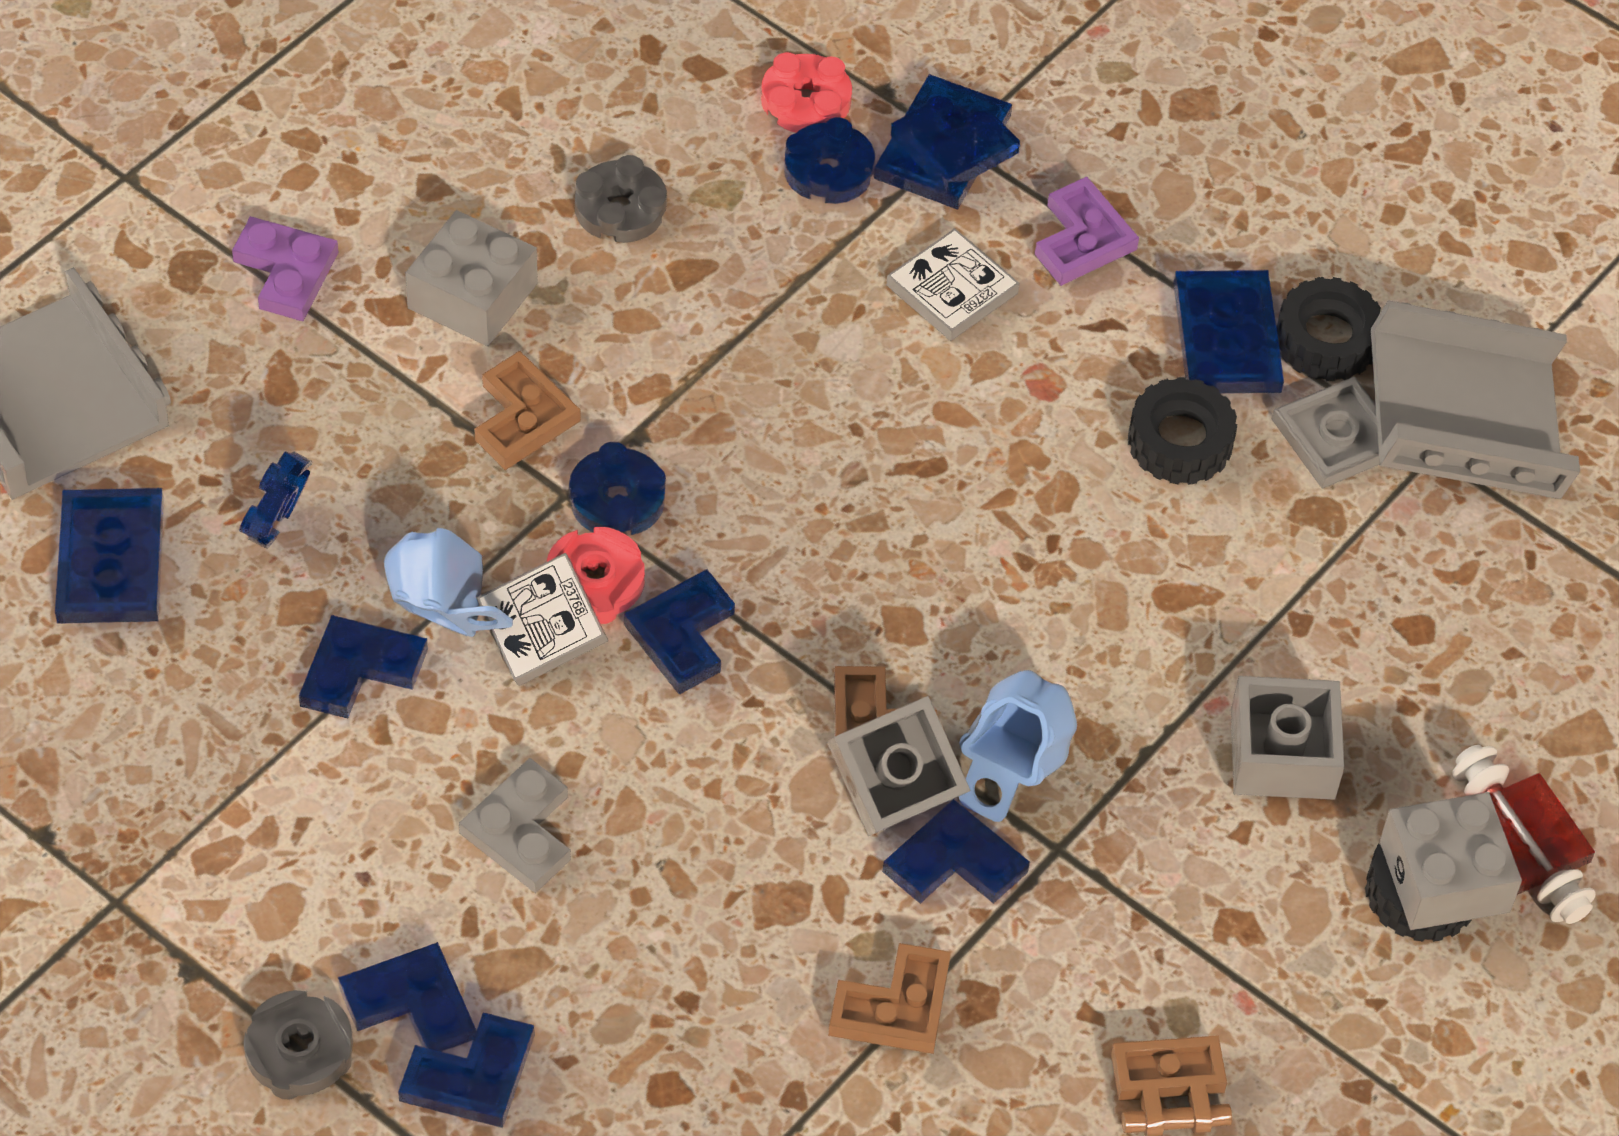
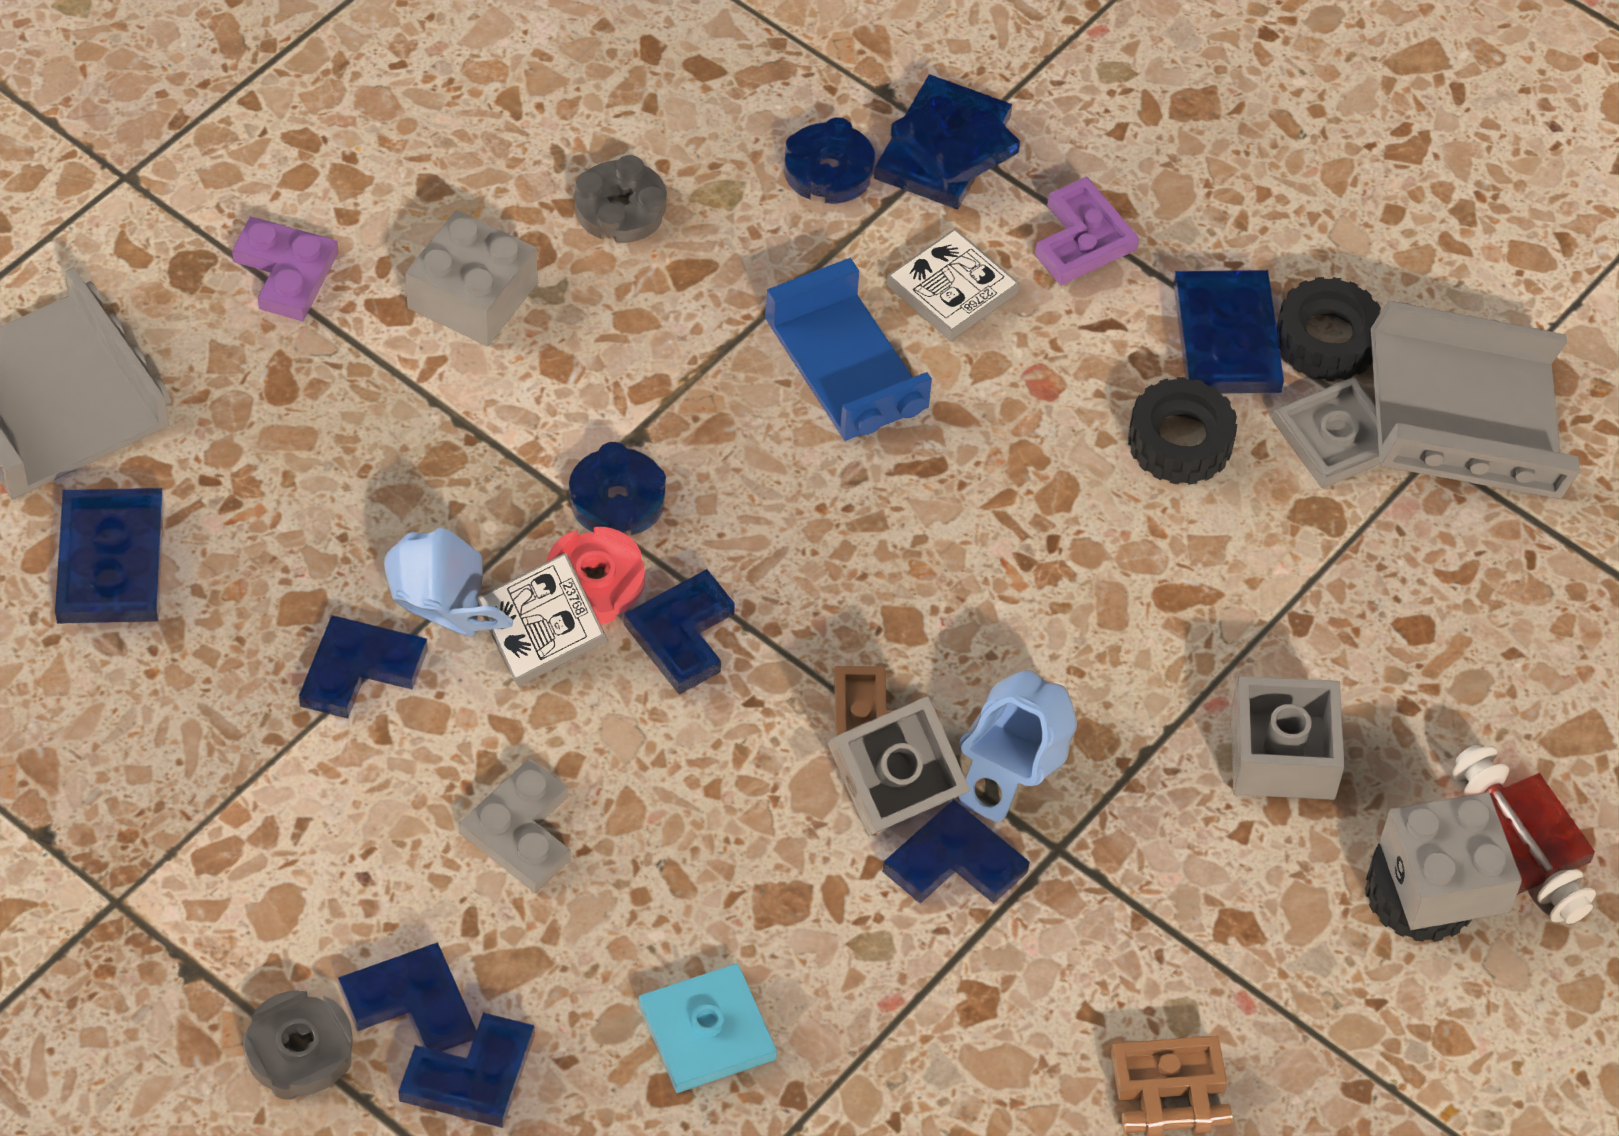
(283, 488): clear blue plate -> none
(532, 413): medium nougat plate -> none
(707, 1028): none -> medium azure plate
(806, 71): coral plate -> none
(844, 351): none -> blue panel
(898, 1015): medium nougat plate -> none

